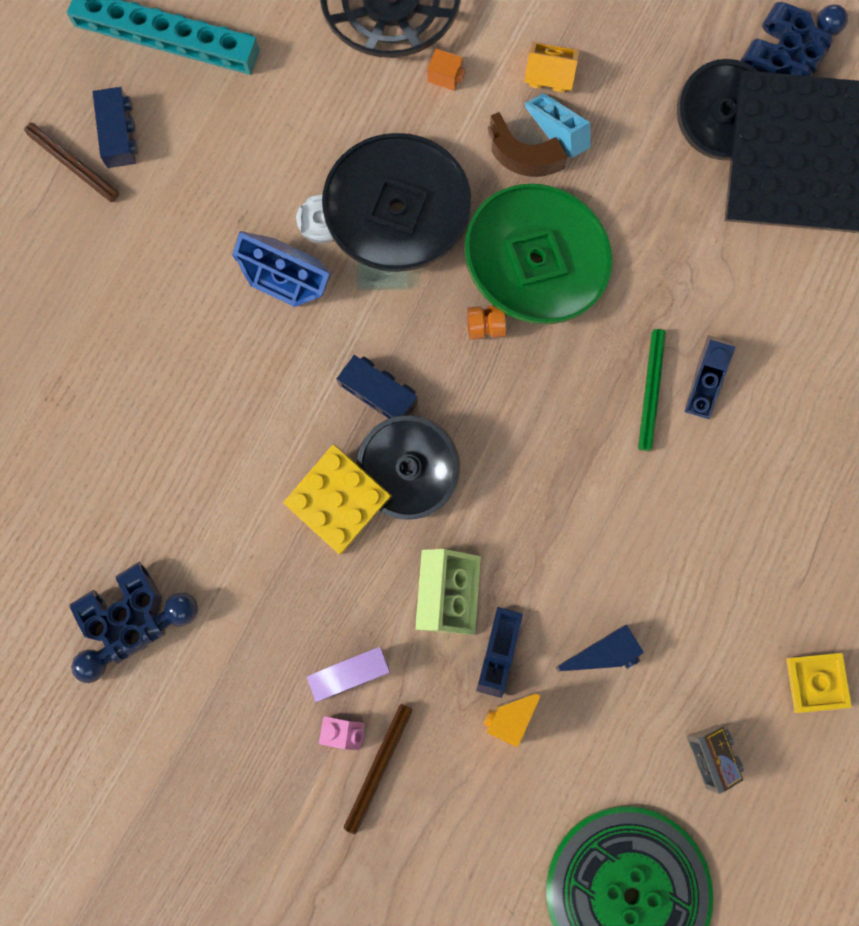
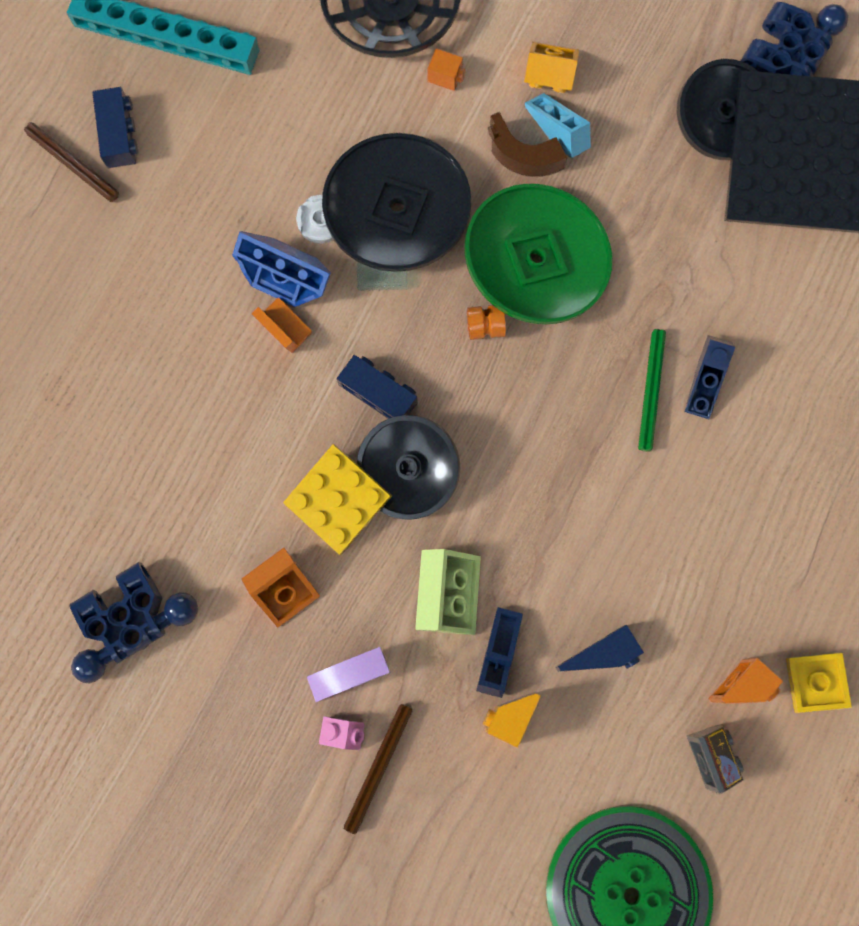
(280, 587): none -> orange slope
(283, 324): none -> orange panel
(748, 683): none -> orange slope

